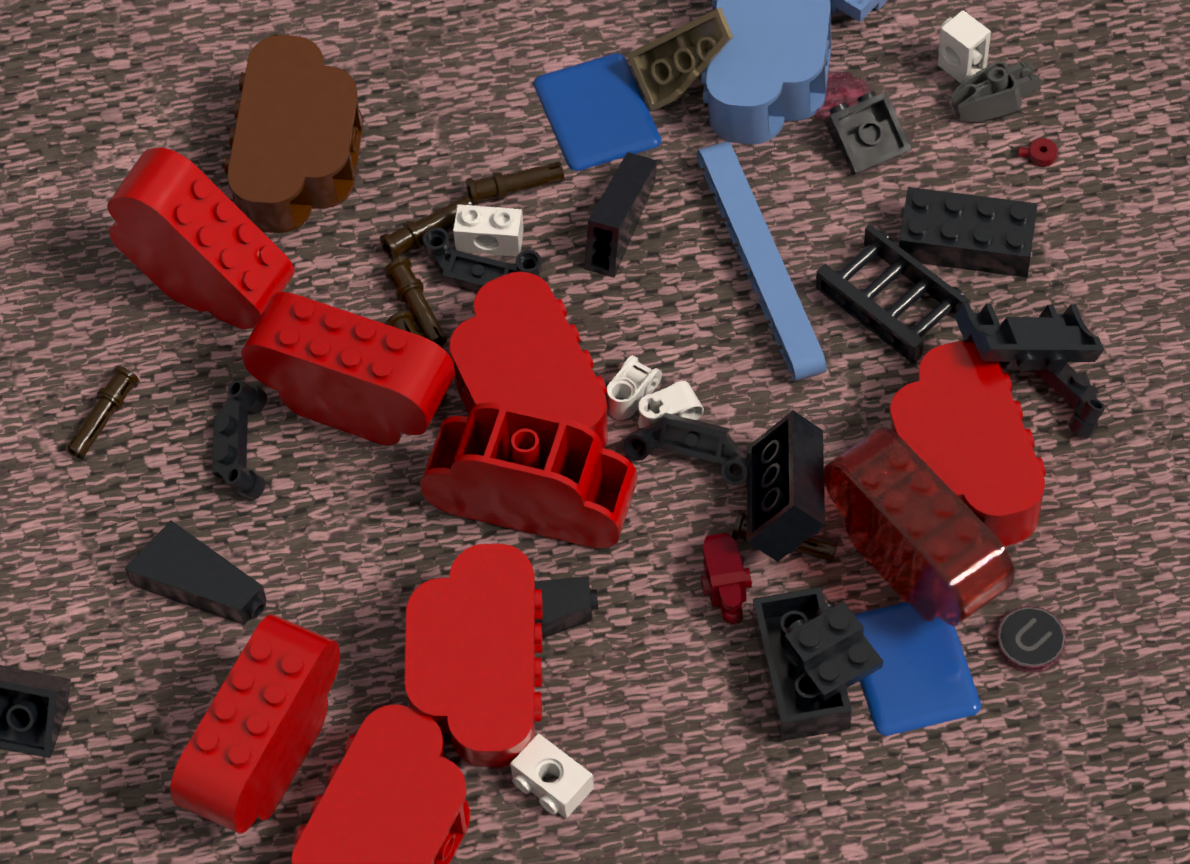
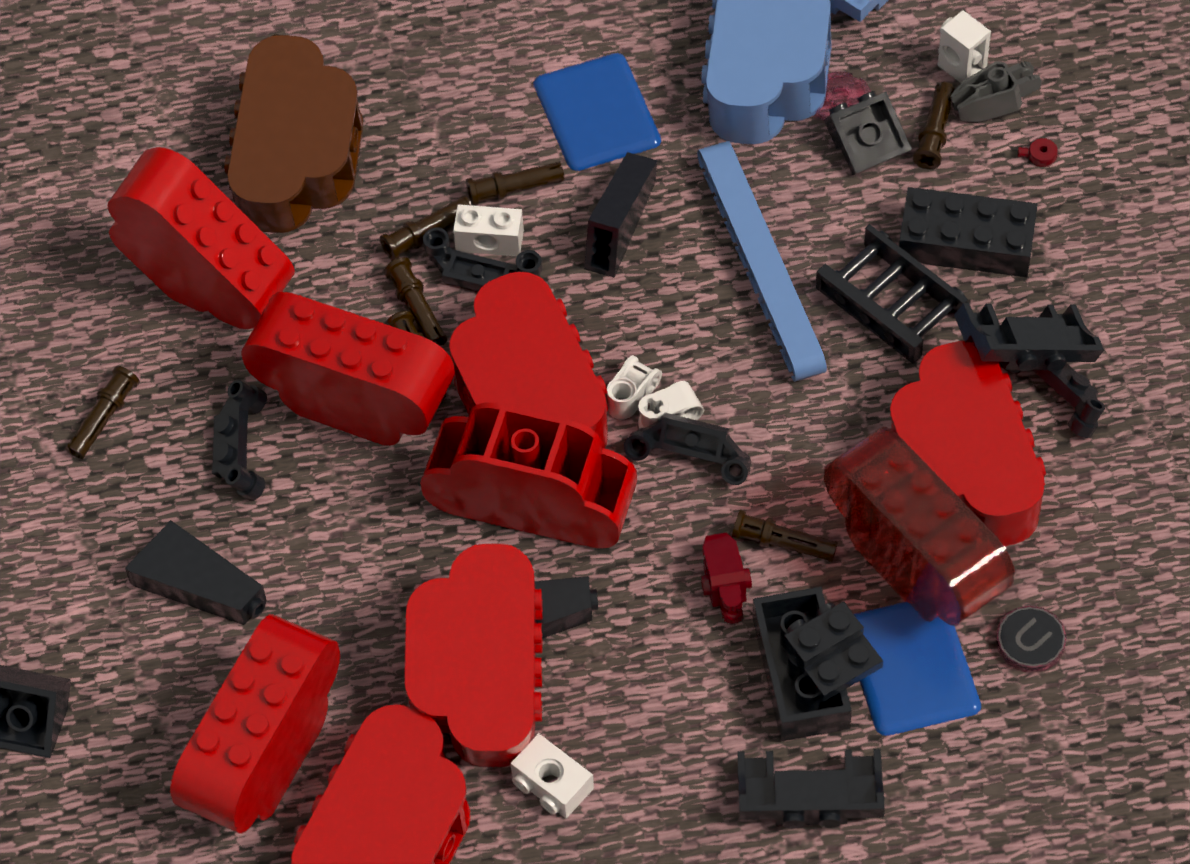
(677, 58): dark tan wedge -> none
(785, 486): black brick -> none
(810, 795): none -> black bracket
(933, 135): none -> dark brown pin

